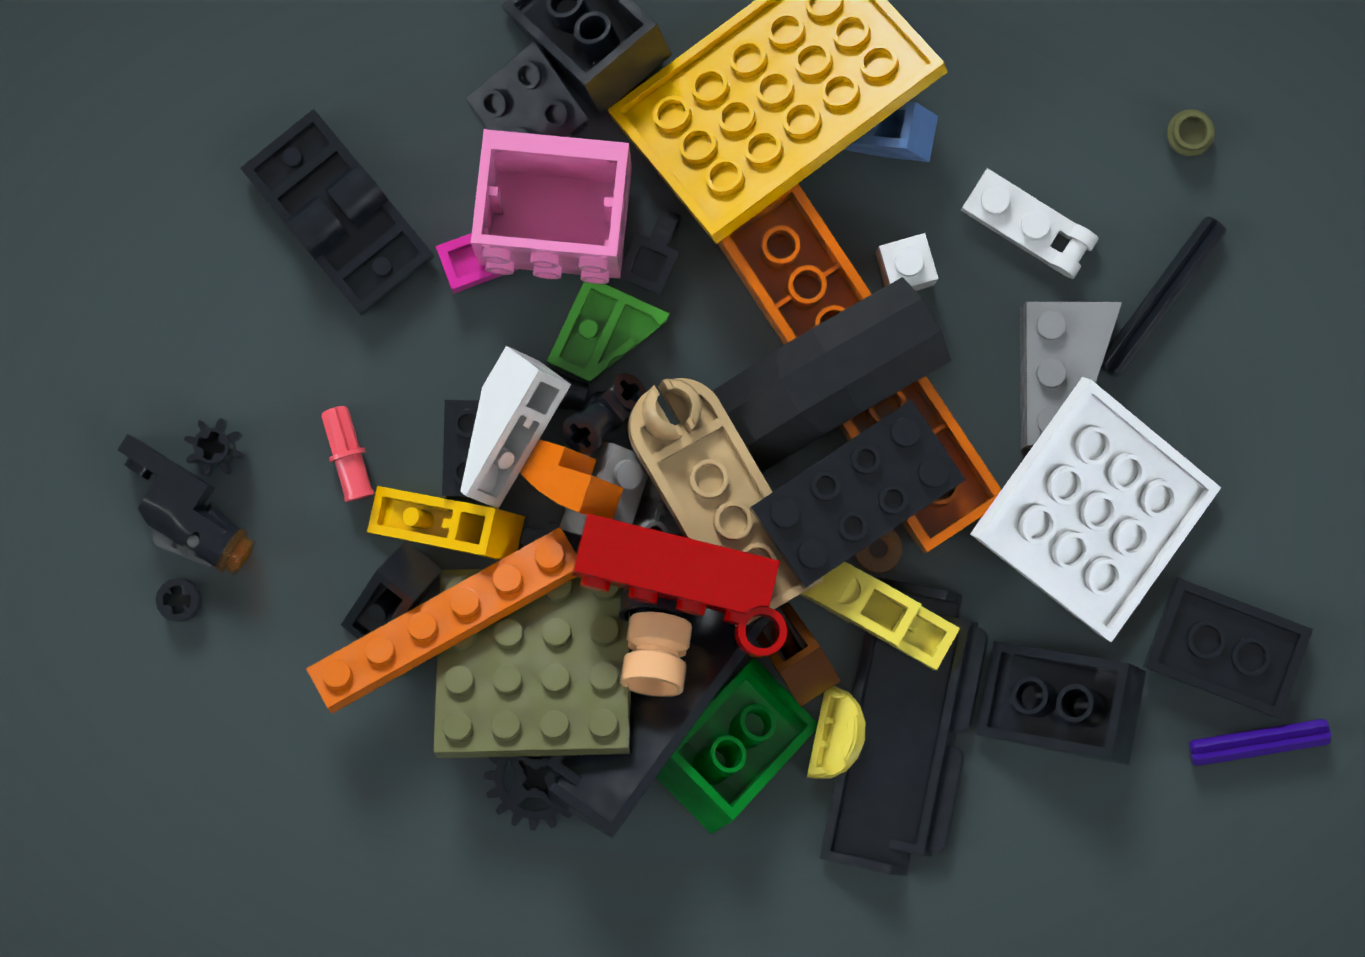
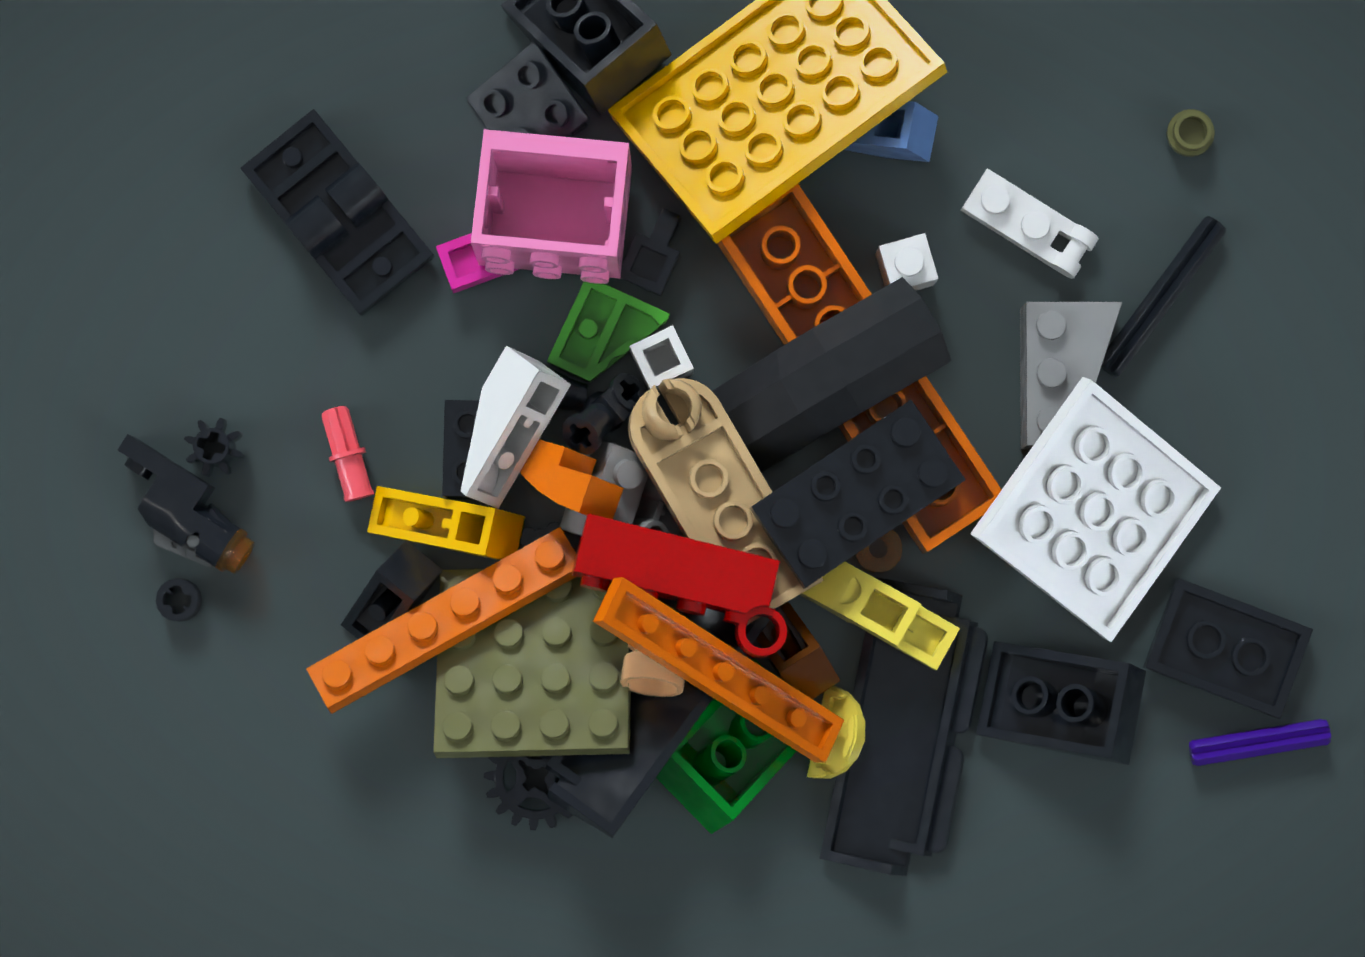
(661, 357): none -> white brick
(718, 669): none -> orange plate

